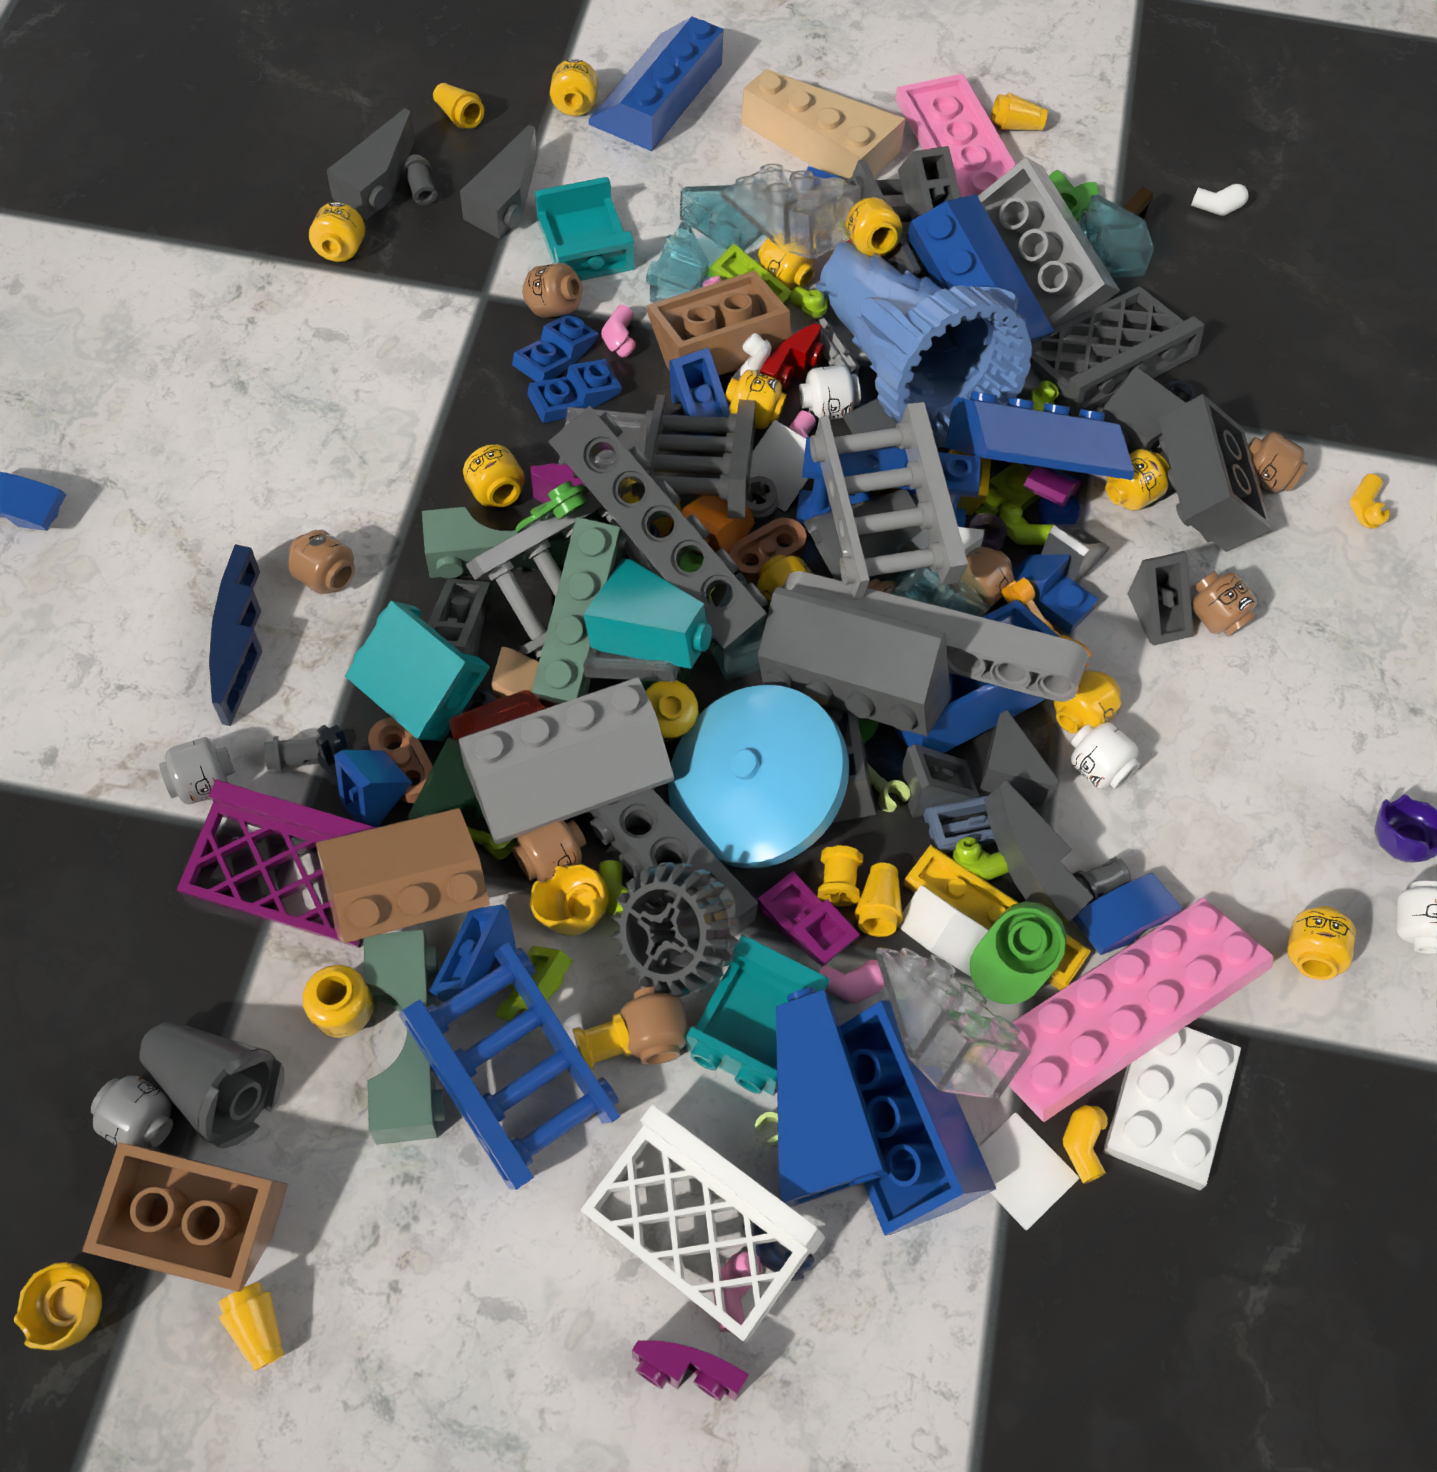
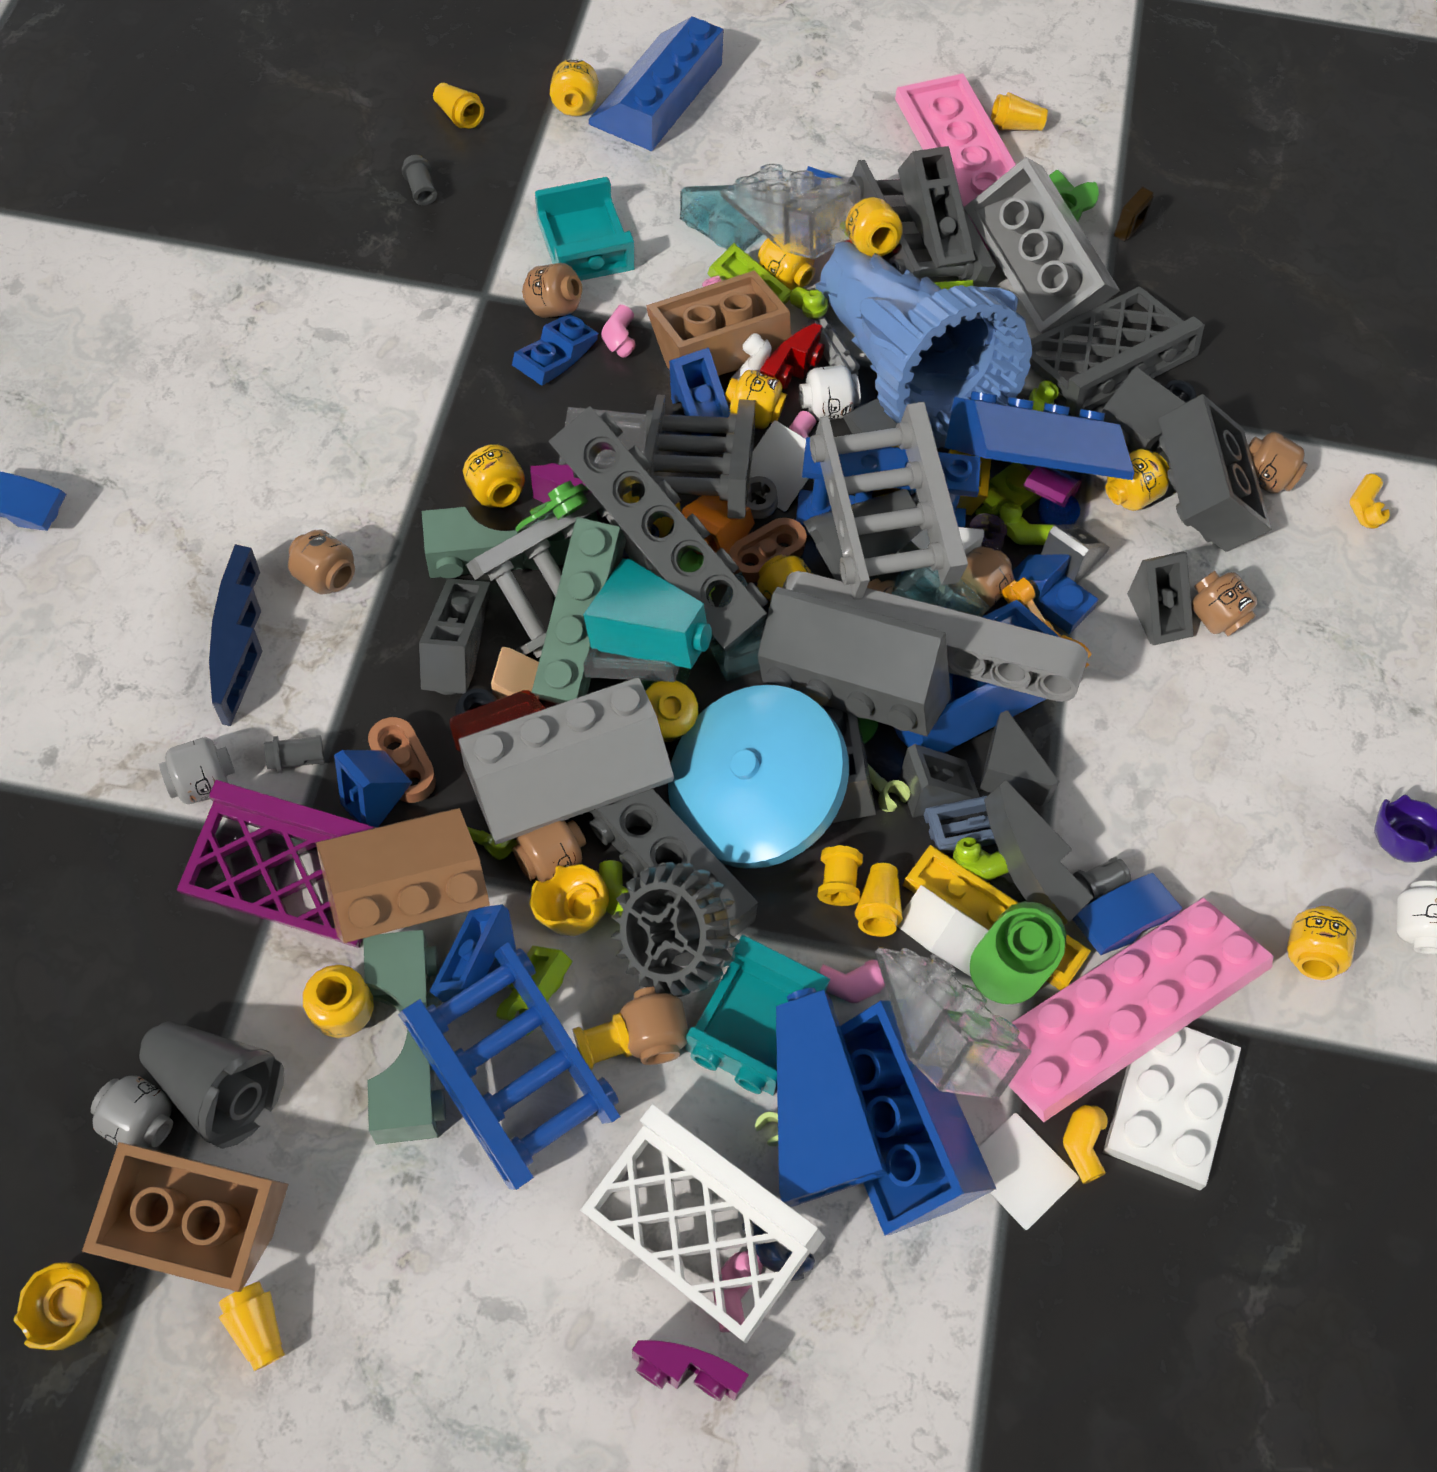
(330, 743): black axle -> none
(337, 232): yellow head -> none
(372, 170): dark grey slope -> none
(415, 672): teal panel -> none
(447, 787): clear green slope -> none
(500, 190): dark grey slope -> none
(582, 387): blue slope -> none
(680, 266): clear light blue slope -> none
(805, 920): magenta slope -> none
(821, 125): tan wedge -> none
(965, 249): blue slope -> none
(1094, 703): yellow head -> none
(1104, 755): white head -> none
(1117, 237): clear light blue slope -> none
(1222, 202): white arm -> none

